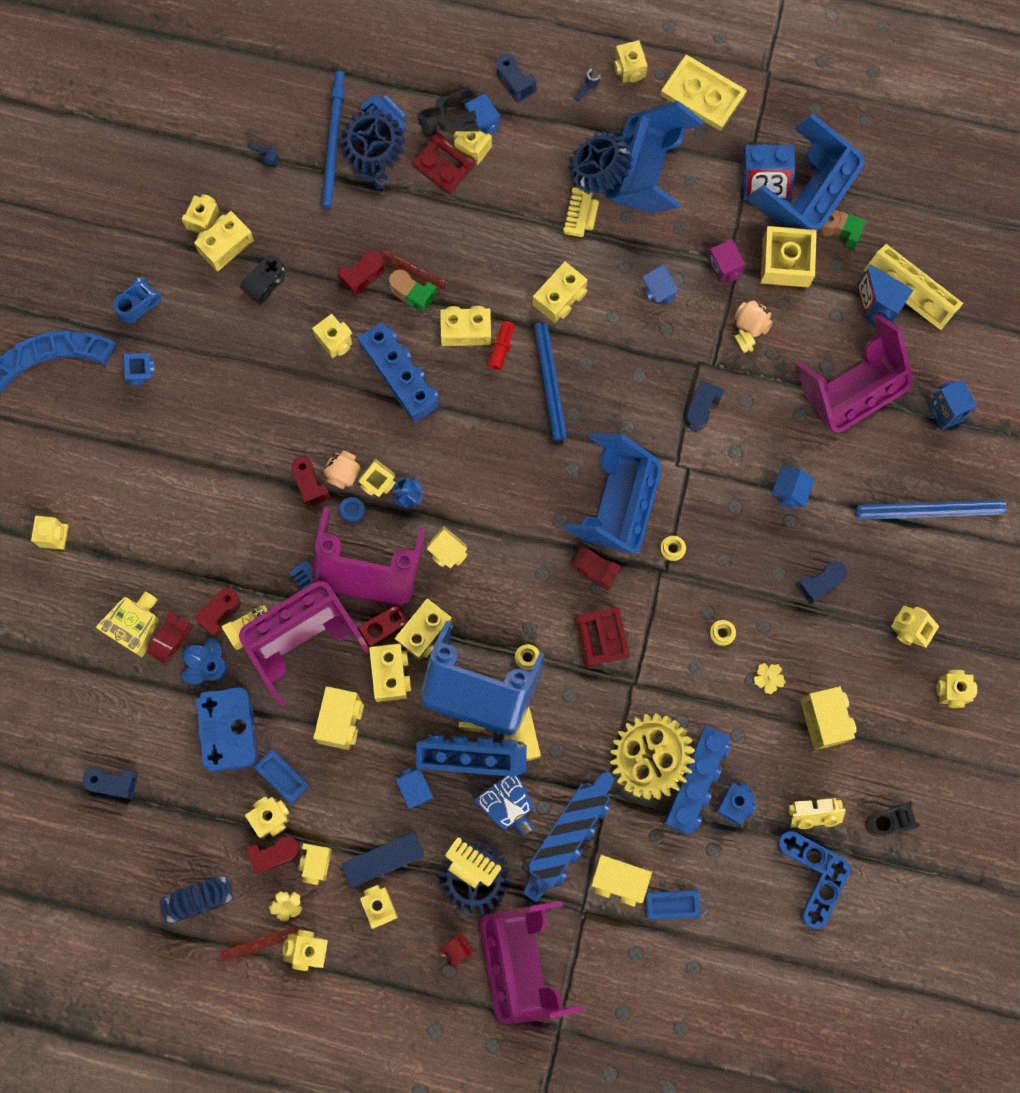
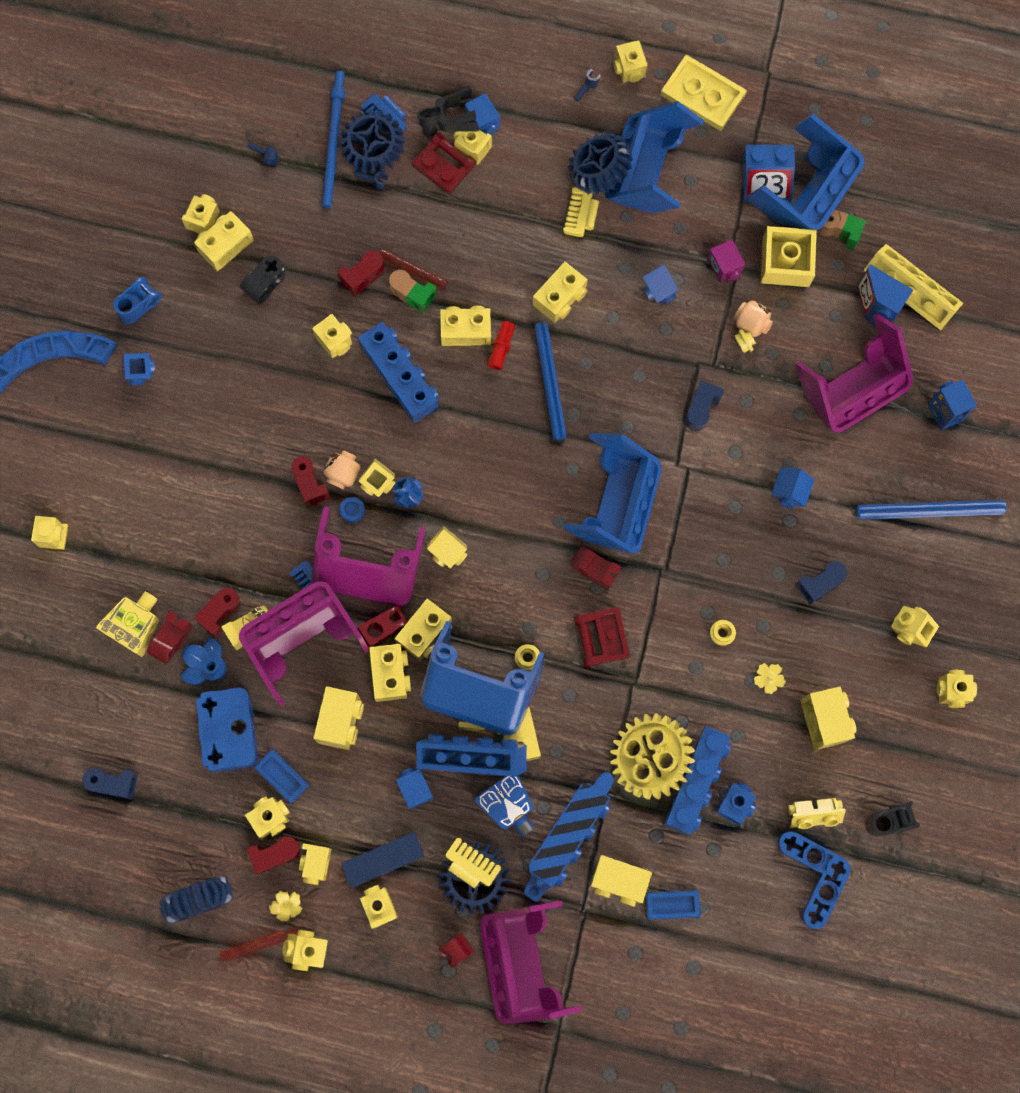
(513, 78): dark blue leg -> none
(673, 540): light yellow plate -> none

